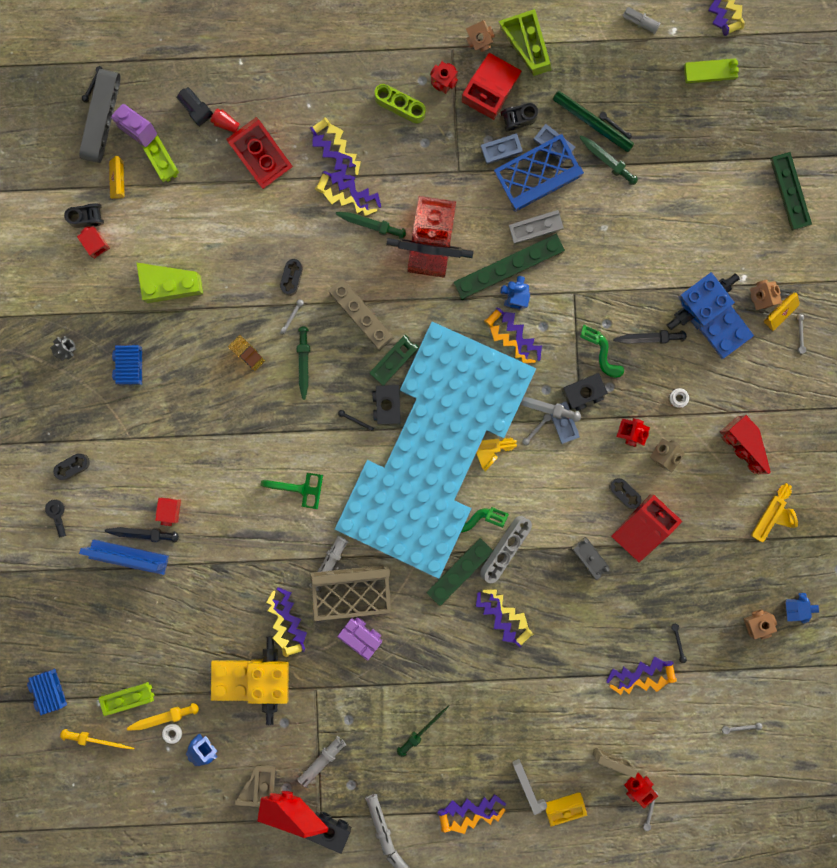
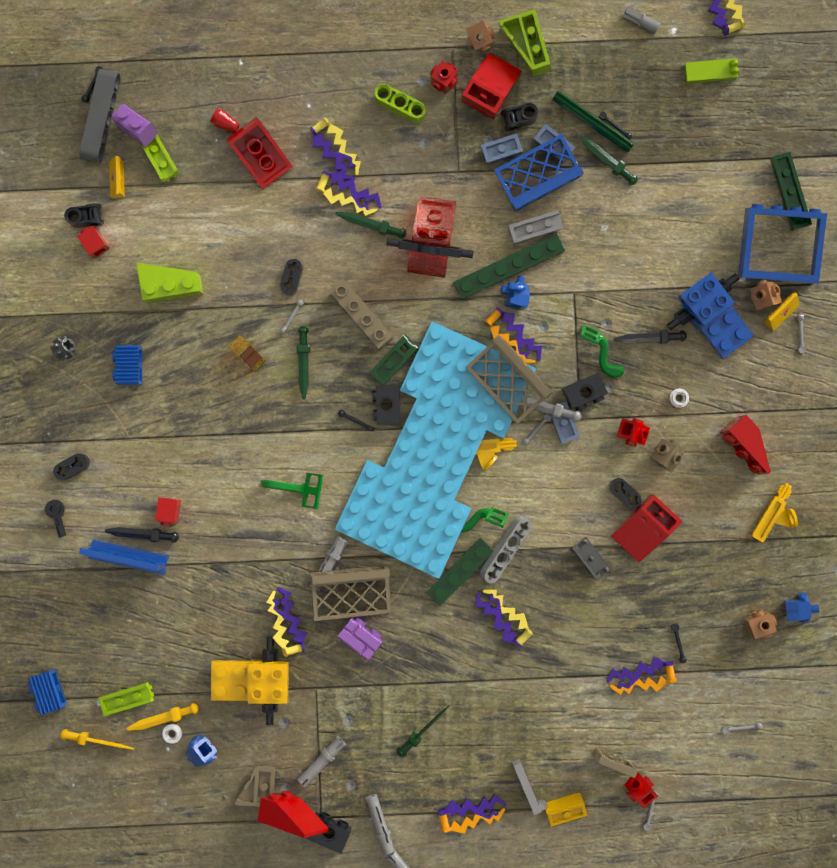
(197, 110): black piece -> none
(523, 370): none -> dark tan fence
(747, 235): none -> blue window

